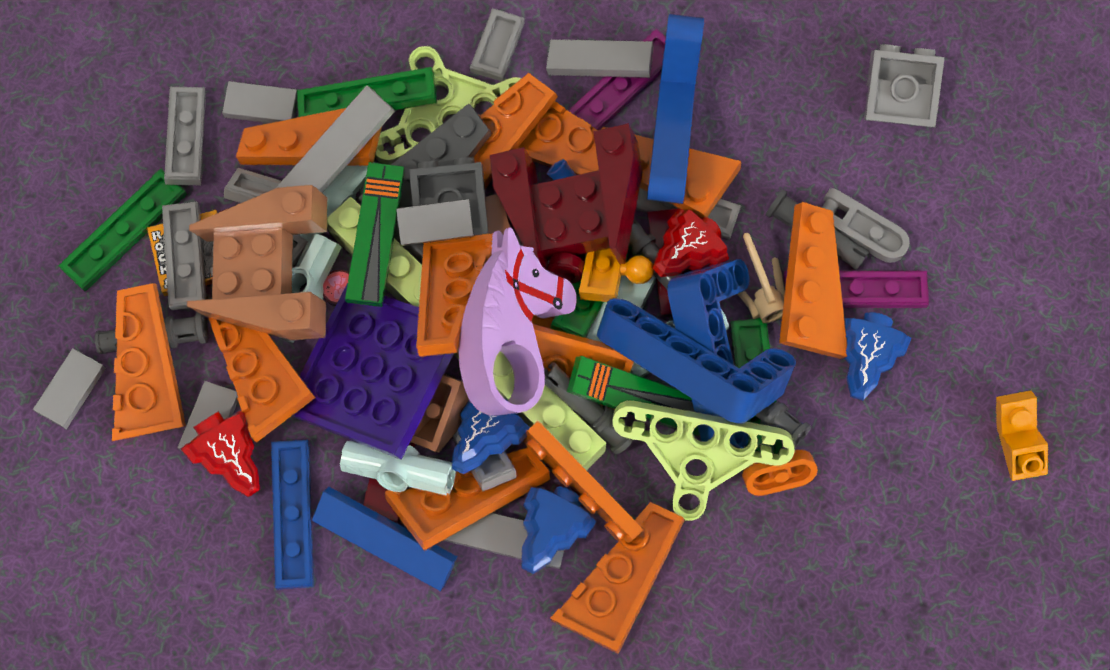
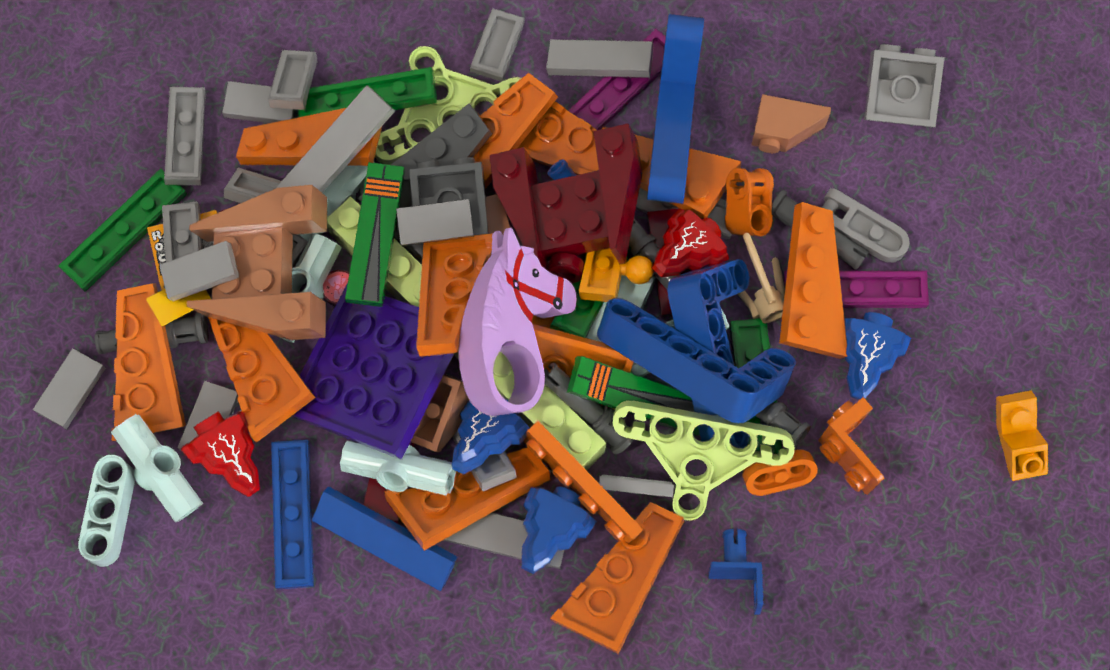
(100, 494): none -> light aqua beam
(157, 467): none -> light aqua piece
(168, 310): none -> yellow sticker
(199, 271): none -> light grey tile
(292, 80): none -> light grey tile
(636, 485): none -> light grey tile
(736, 566): none -> blue bracket
(749, 205): none -> orange piece
(786, 123): none -> nougat slope
(840, 448): none -> orange bracket

